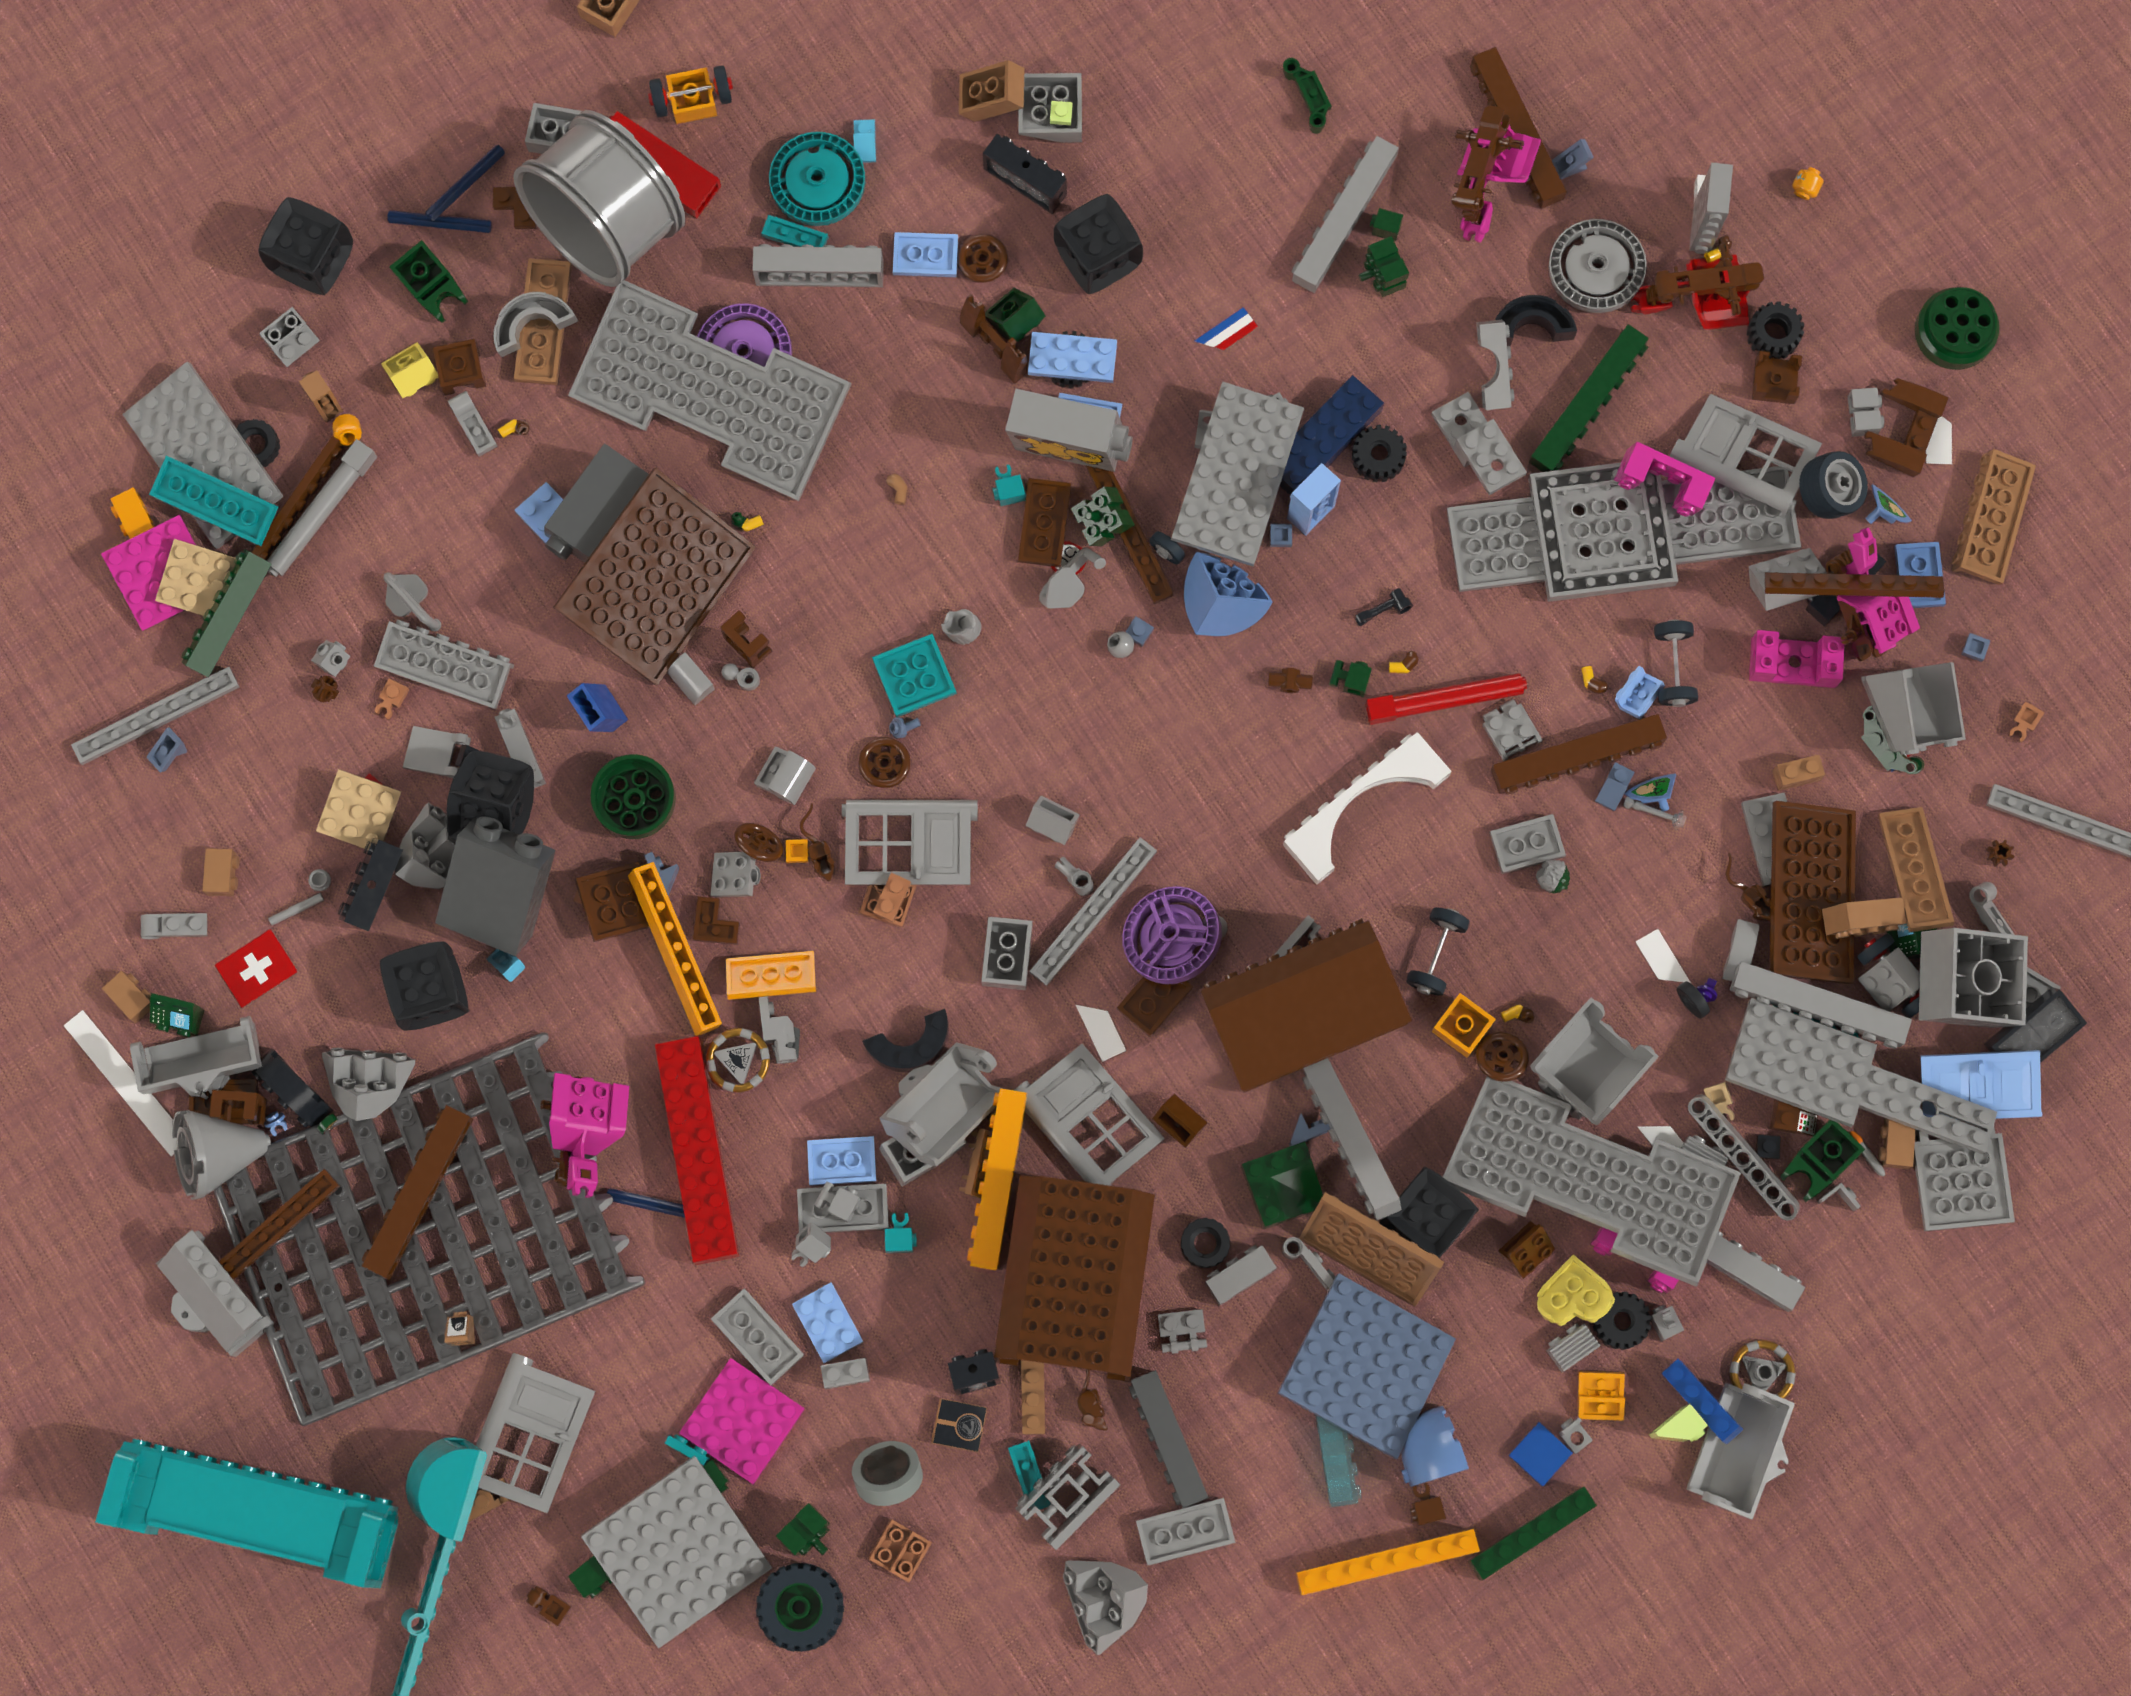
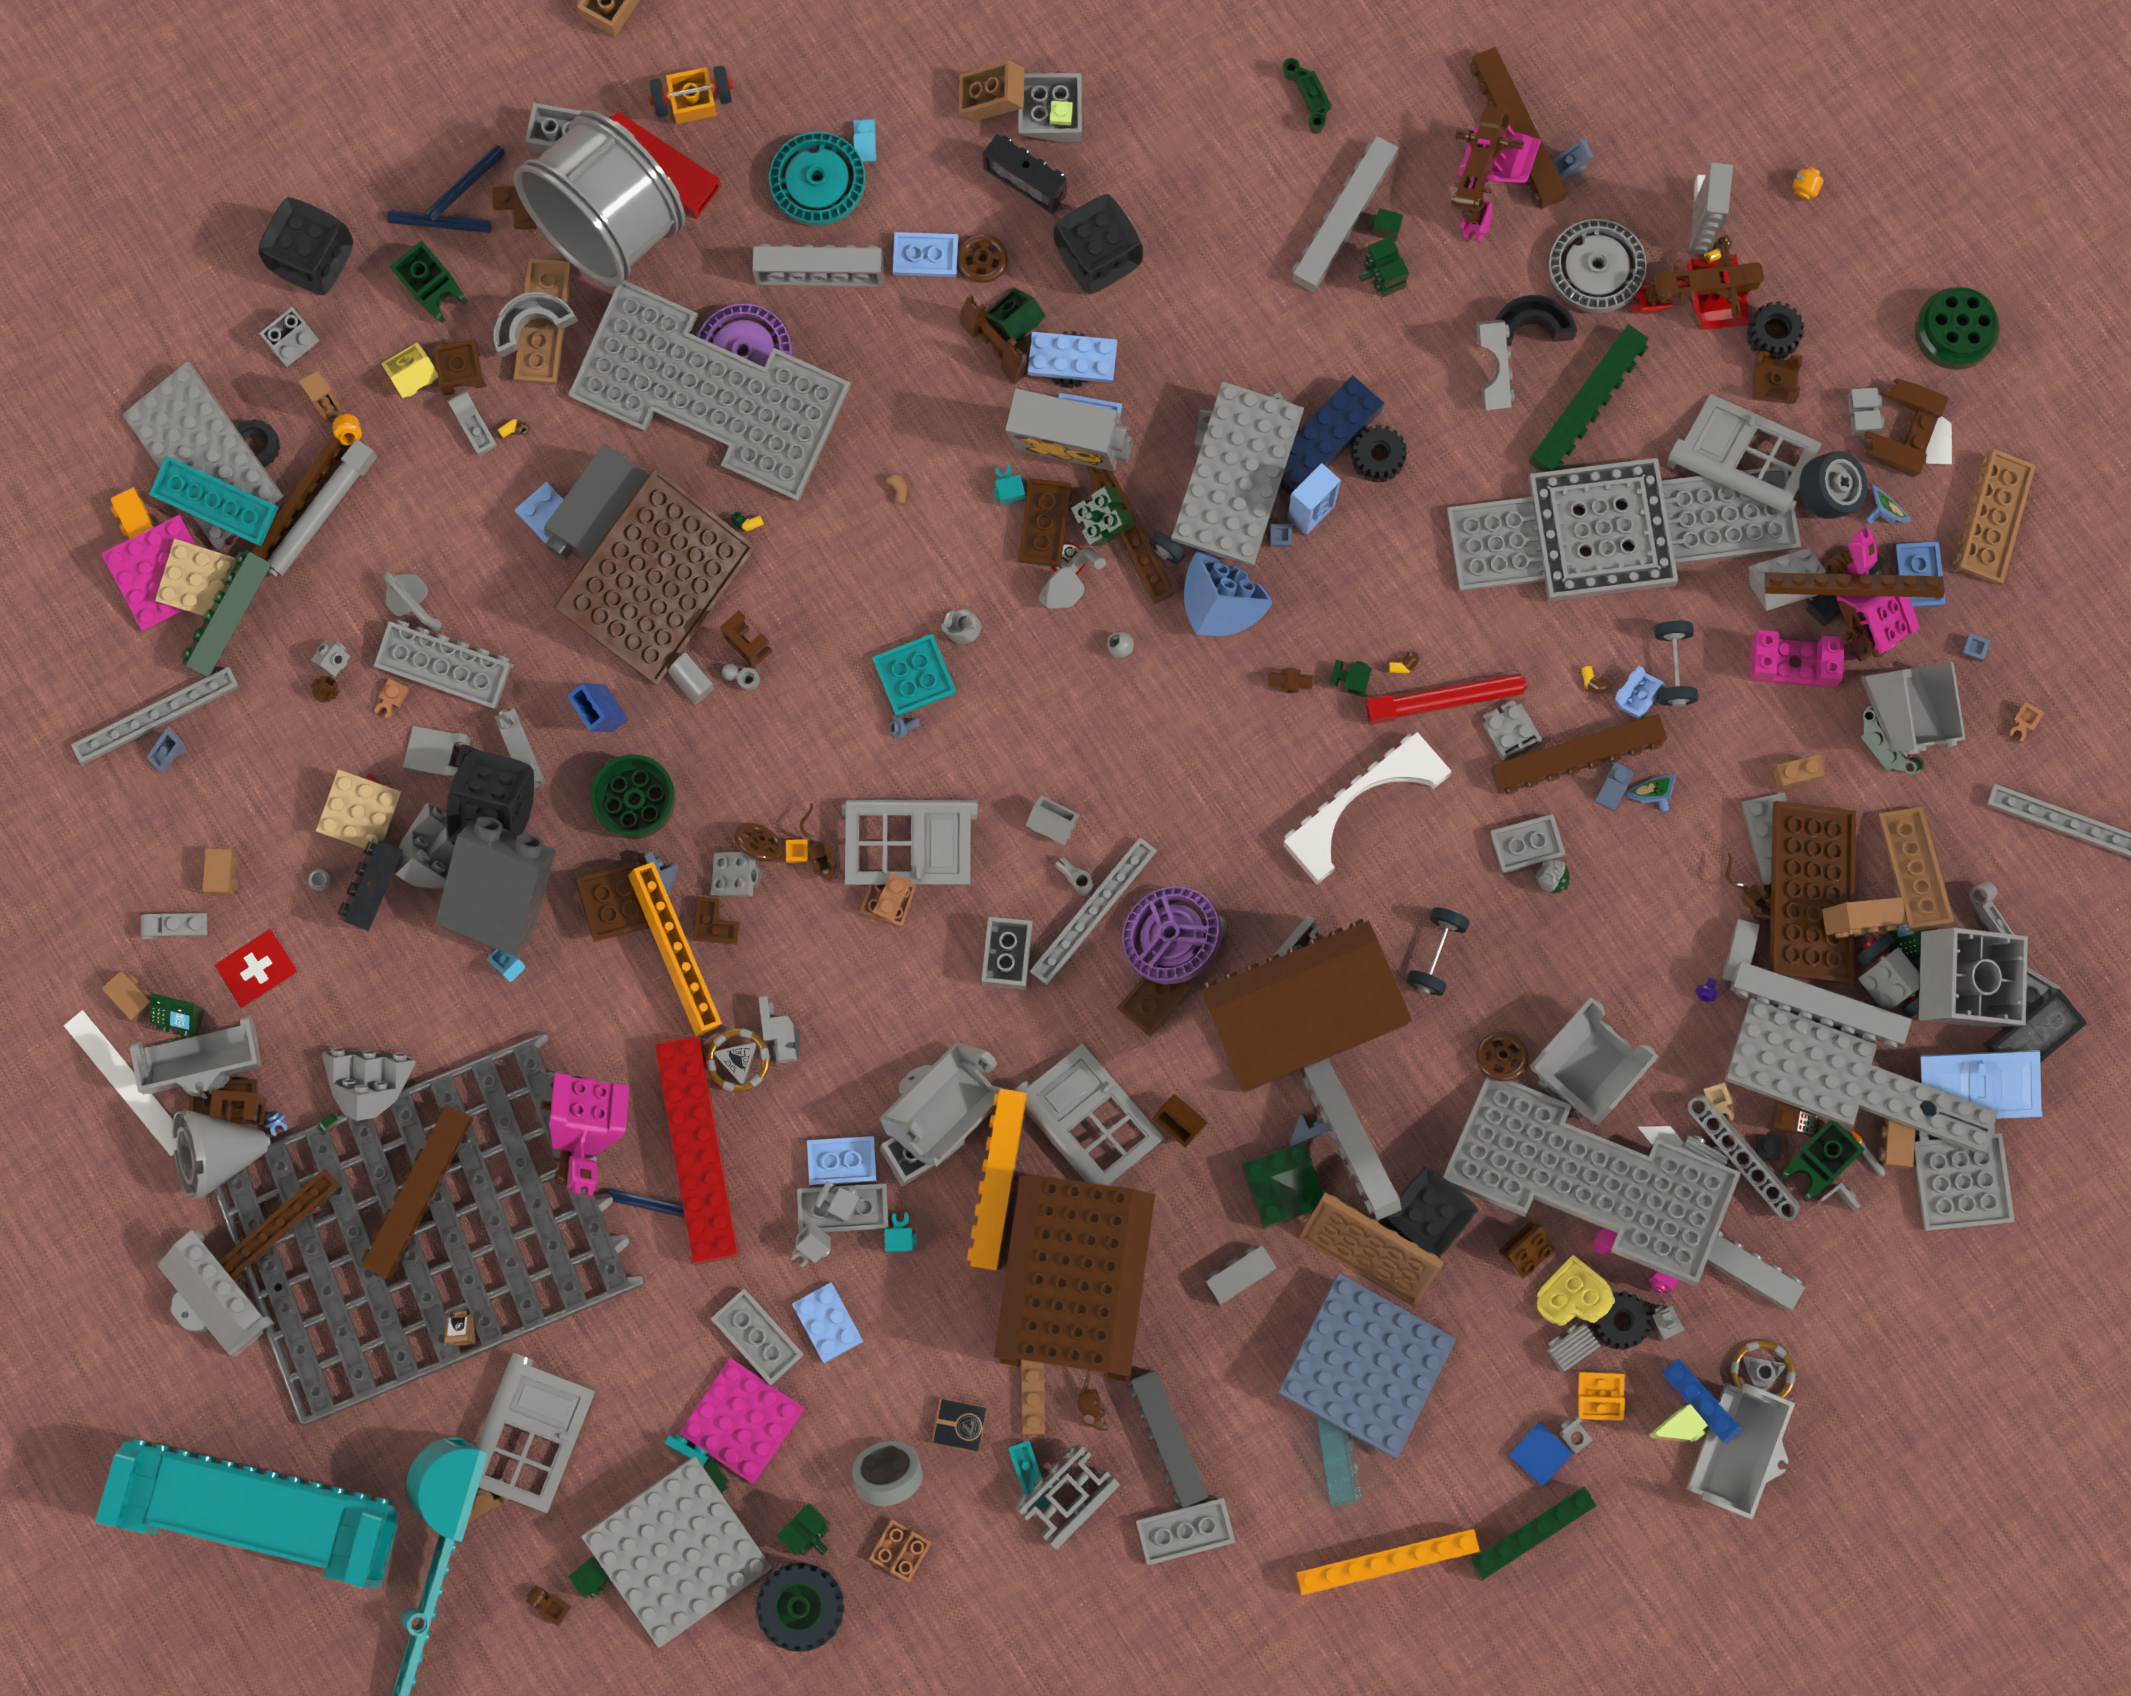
(291, 1089): black brick -> none
(295, 909): light grey piece -> none
(424, 986): black piece -> none
(770, 975): light orange plate -> none
(785, 775): light grey brick -> none
(792, 233): teal plate -> none
(845, 1373): light grey brick -> none
(882, 780): reddish brown plate -> none
(913, 1056): black brick -> none
(973, 1372): black brick -> none
(976, 1163): medium nougat plate -> none
(1102, 1032): white sticker -> none
(1104, 1600): light grey brick -> none
(1139, 631): sand blue plate -> none
(1182, 1324): light grey plate -> none
(1222, 1243): black tyre -> none
(1229, 330): sticker -> none
(1312, 1260): light grey plate -> none
(1397, 601): black brick -> none
(1427, 1509): reddish brown brick -> none
(1431, 1449): medium blue brick -> none
(1463, 1025): light orange brick -> none
(1478, 443): light grey bracket -> none
(1518, 1012): arm -> none
(1643, 459): dark pink plate -> none
(1661, 957): white sticker -> none
(1677, 819): light grey piece -> none
(1693, 999): black tyre -> none
(1994, 857): reddish brown gear -> none

